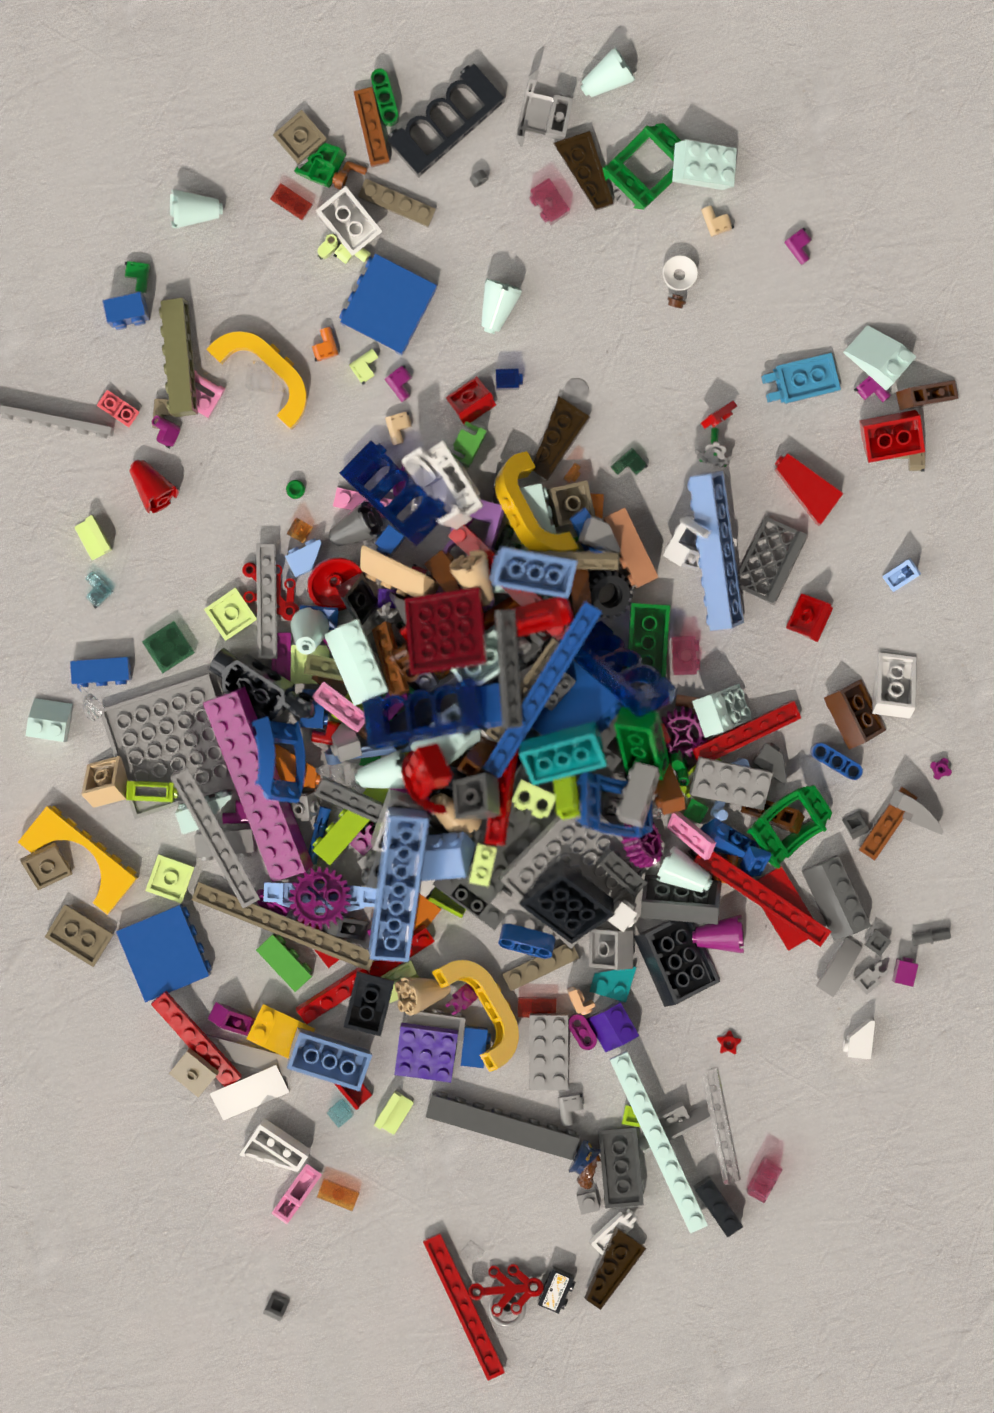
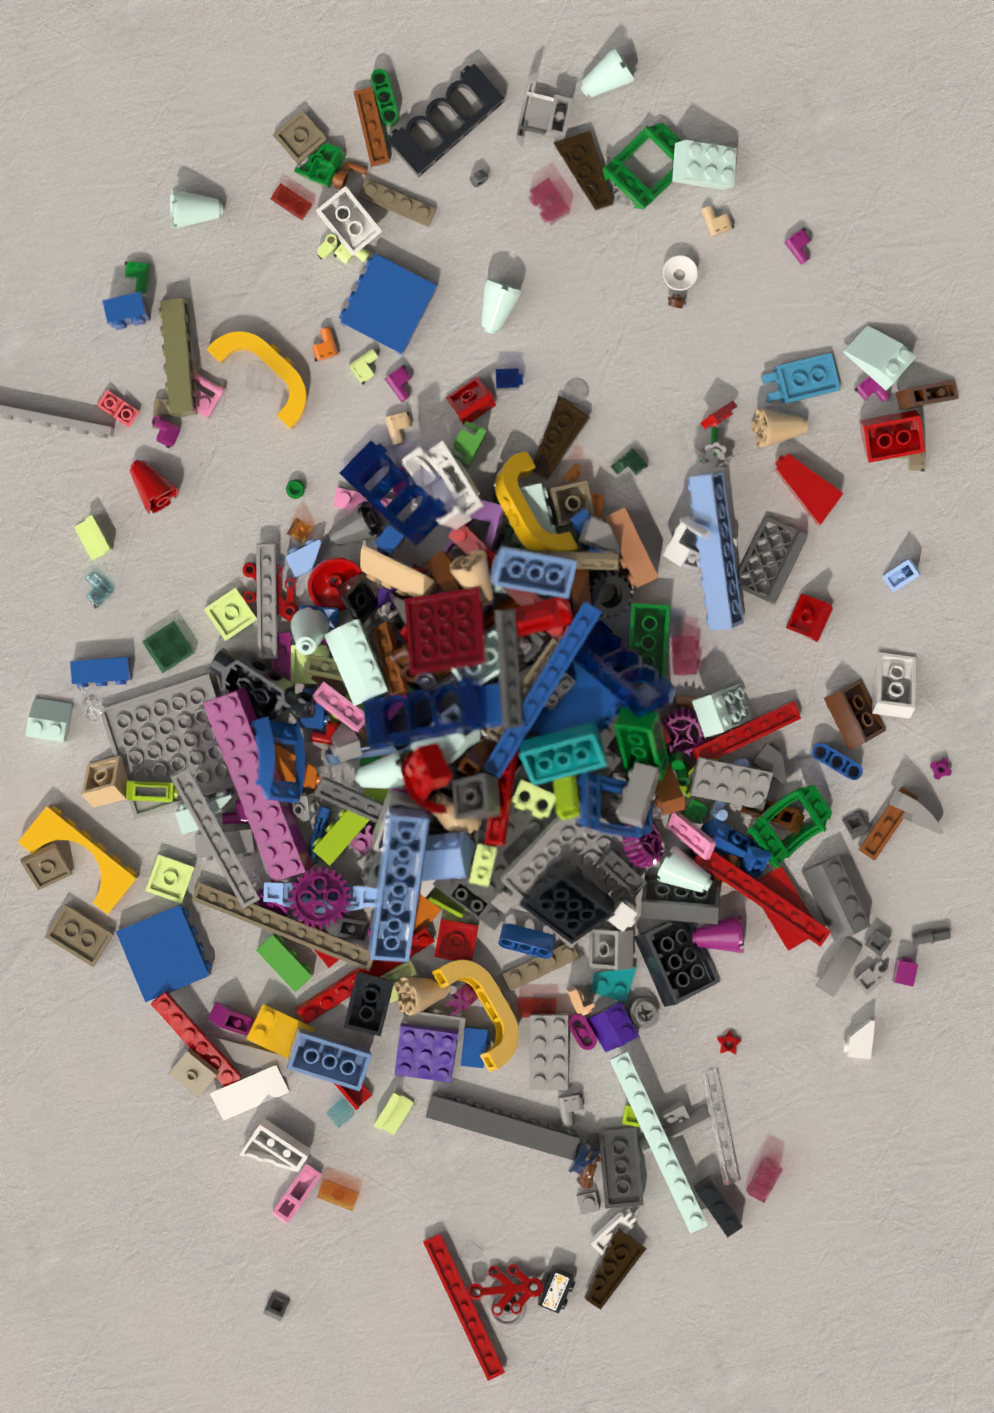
(456, 940): none -> red plate
(650, 1018): none -> light grey gear
(776, 427): none -> tan cone

